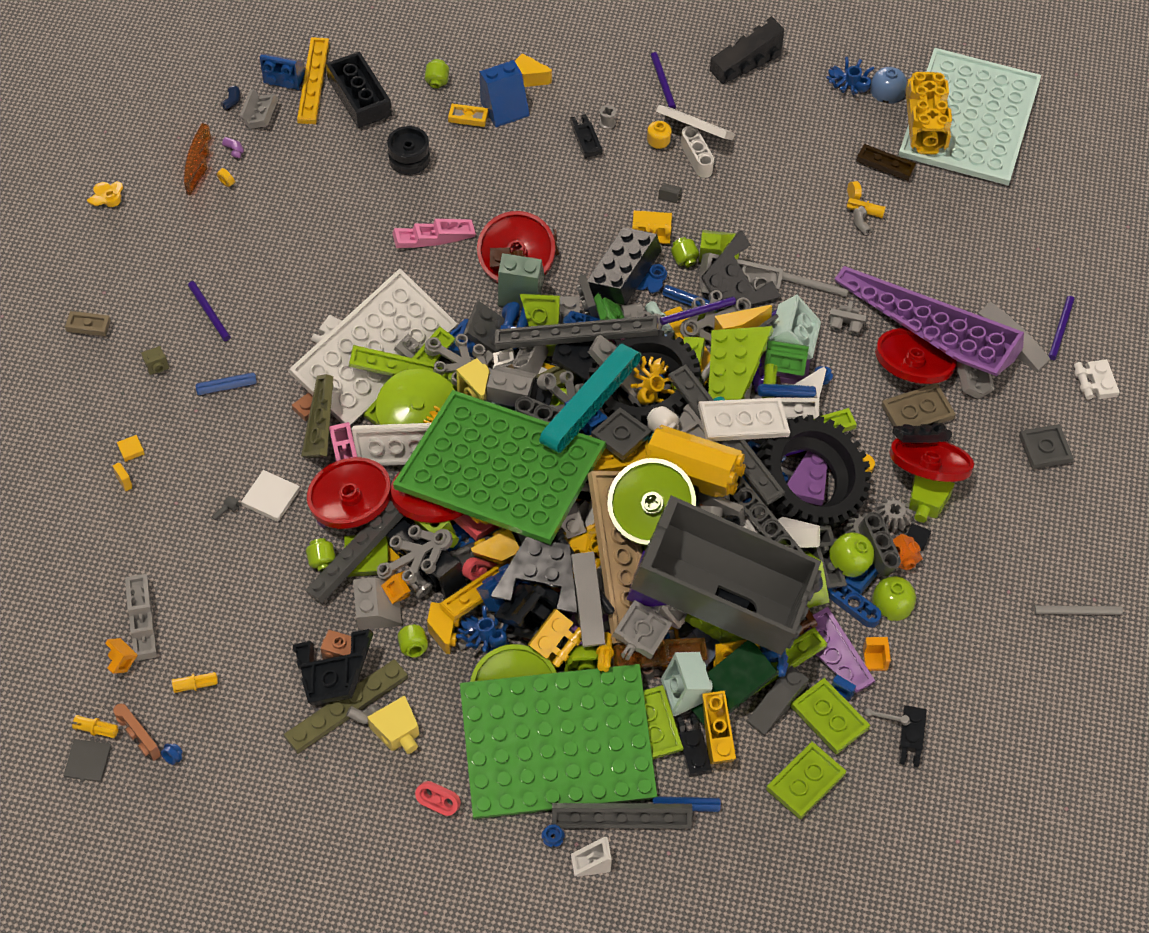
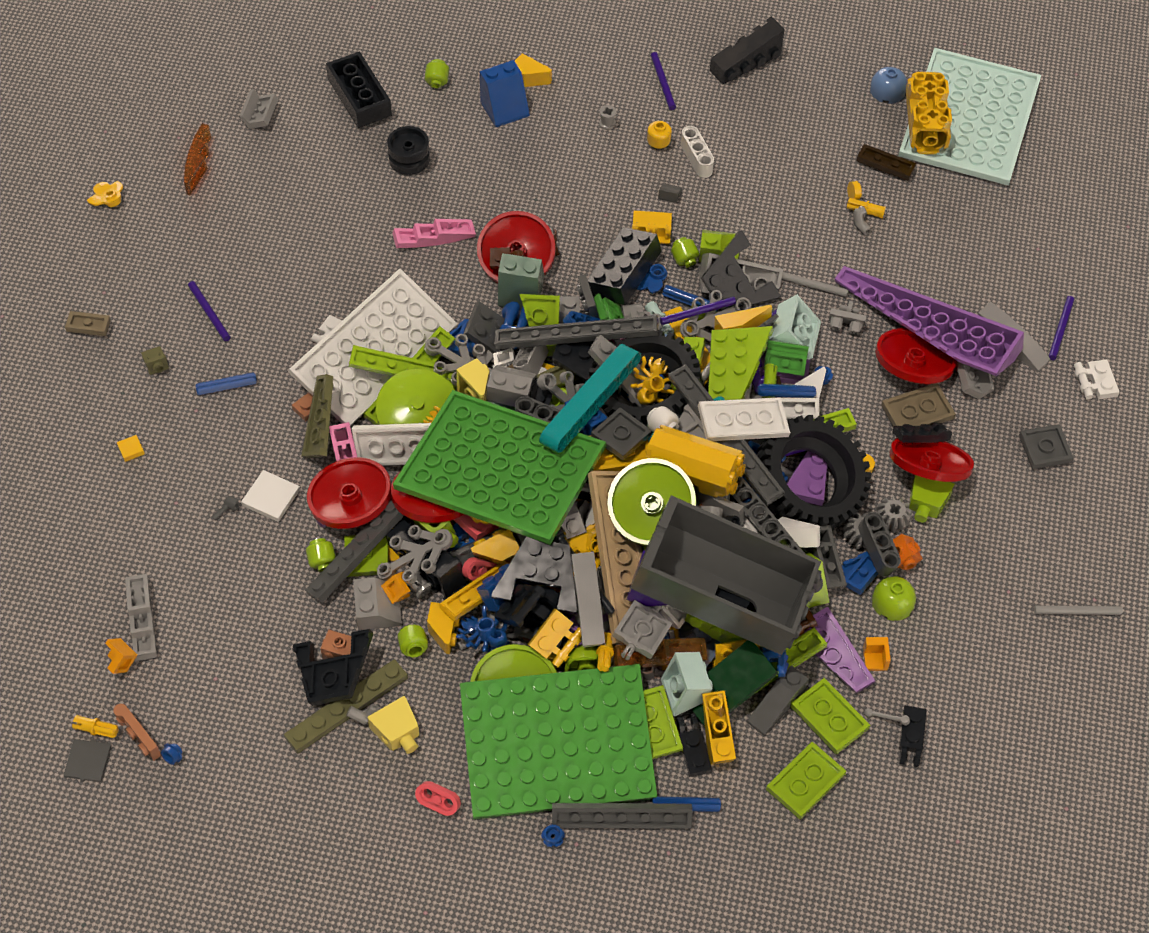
(122, 476): yellow tile -> none
(194, 682): yellow axle -> none
(225, 177): yellow tile -> none
(233, 98): dark blue arm -> none
(235, 145): medium lavender arm -> none
(282, 71): blue slope -> none
(313, 81): yellow tile -> none
(408, 346): light grey tile -> none
(468, 115): yellow piece -> none
(586, 137): black hinge -> none
(592, 858): white slope -> none
(690, 120): white tile -> none
(844, 687): blue tile -> none
(852, 76): blue animal -> none
(852, 554): lime cylinder -> none
(870, 608): blue beam -> none
(919, 534): black tile -> none

